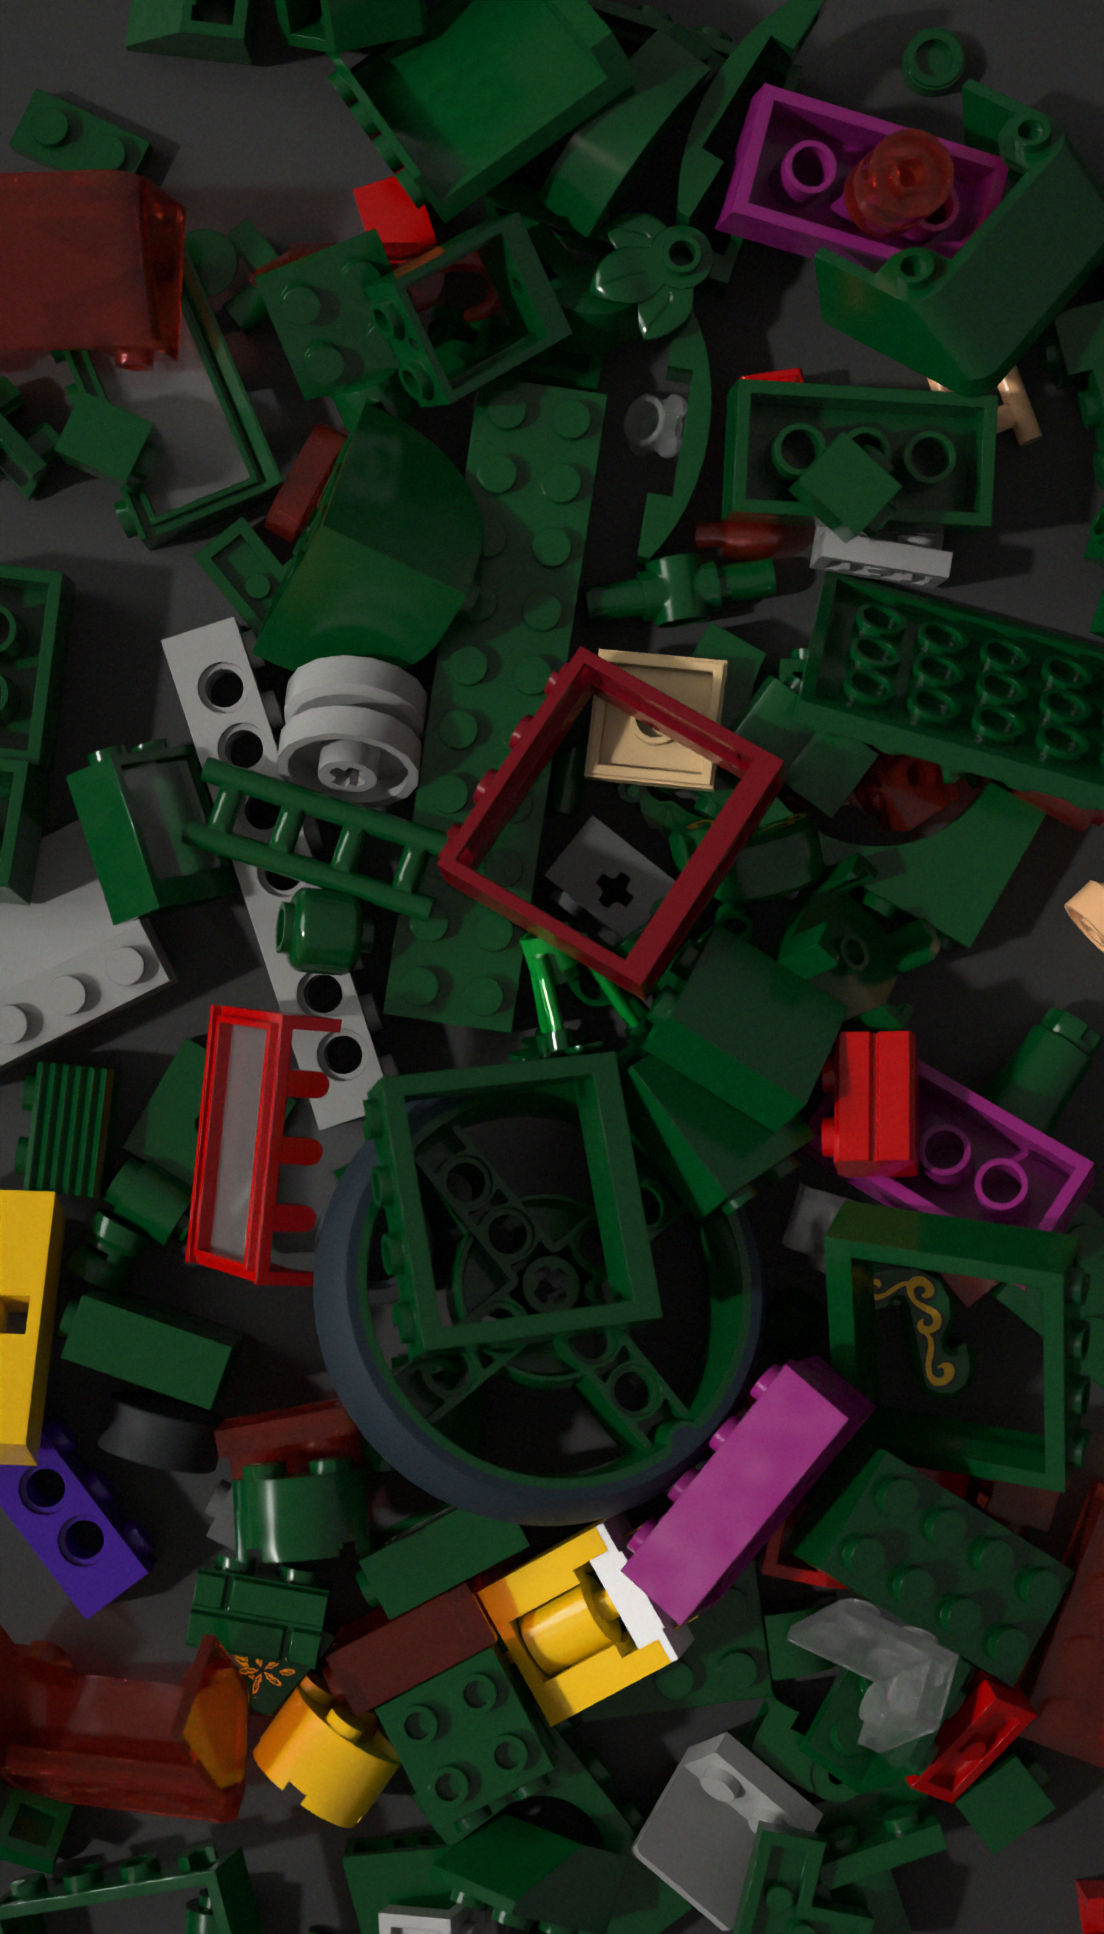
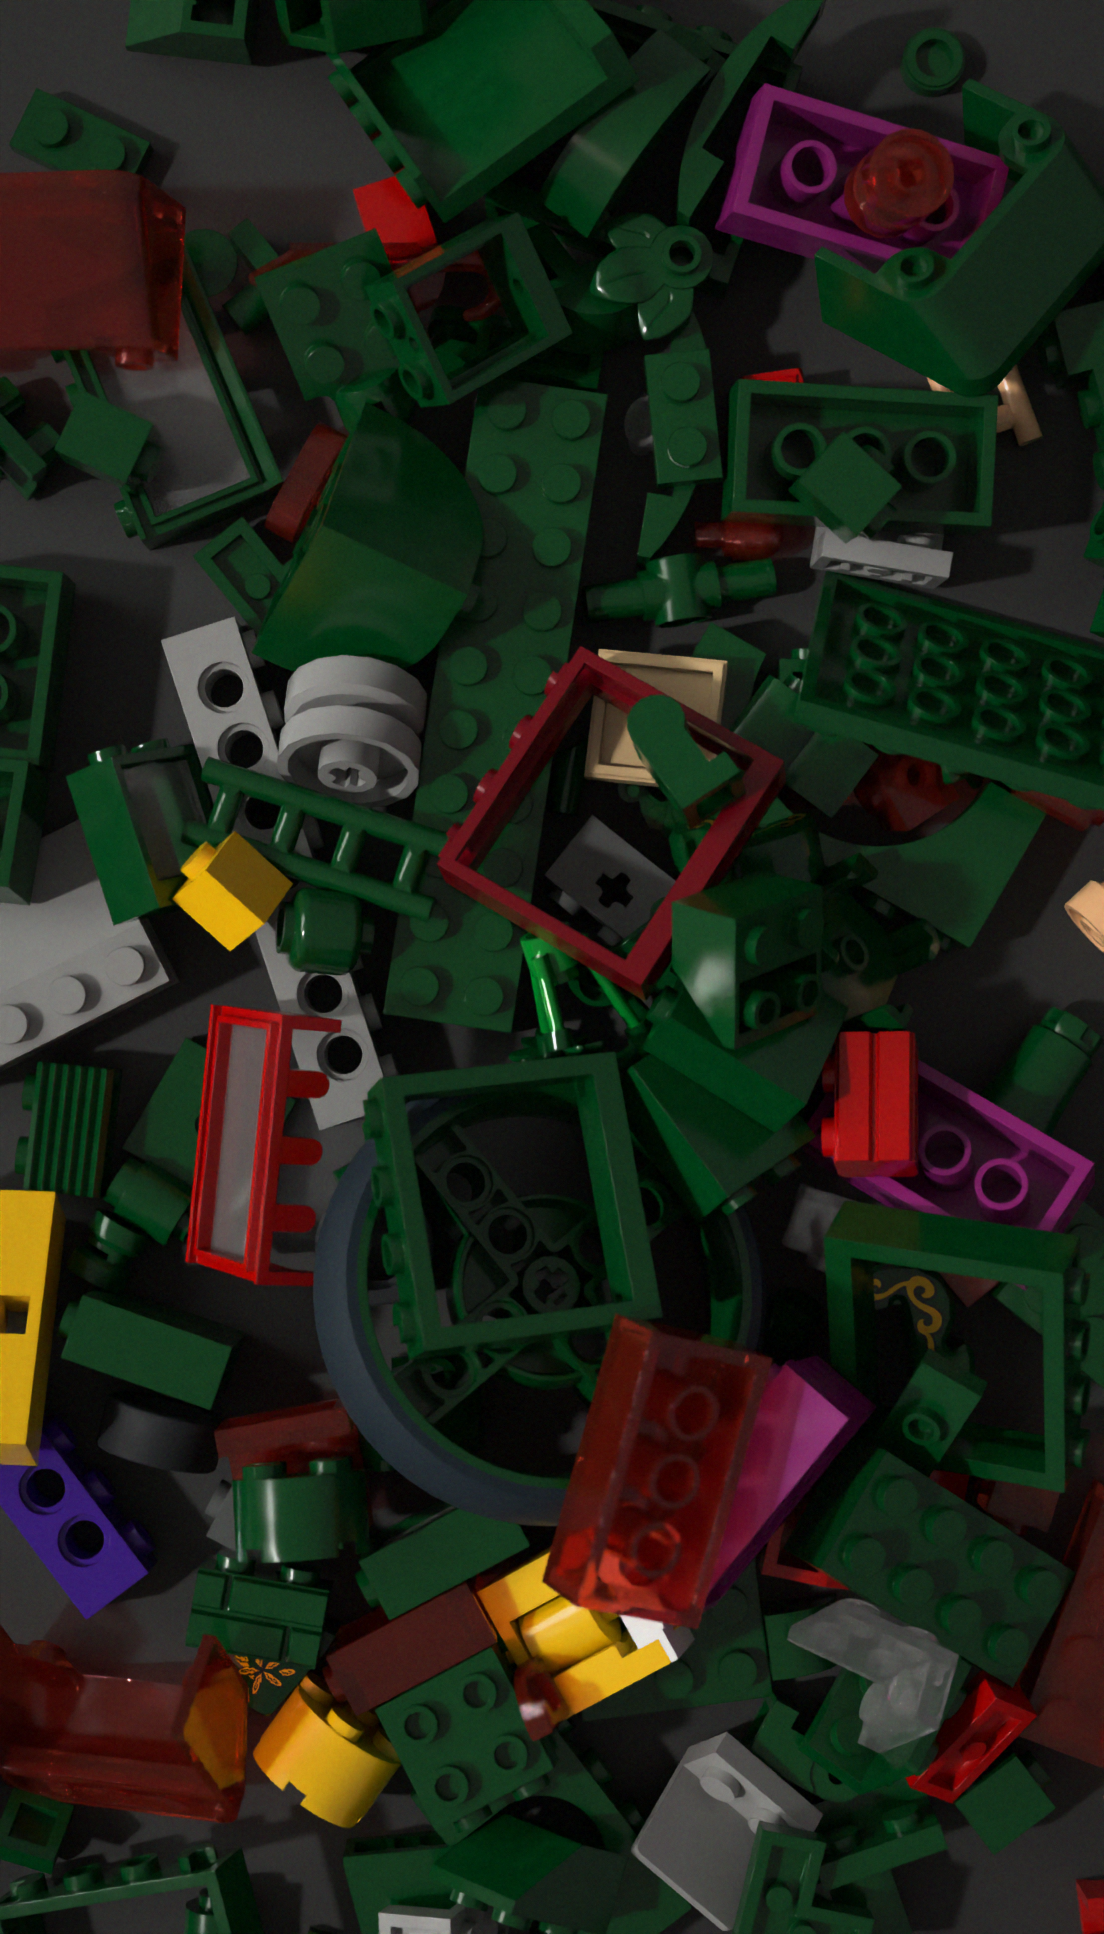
(230, 889): none -> yellow brick
(538, 1698): none -> clear red tile
(656, 1472): none -> clear red brick
(678, 765): none -> dark green leg
(683, 418): none -> dark green piece
(751, 954): none -> dark green slope
(929, 1412): none -> dark green plate

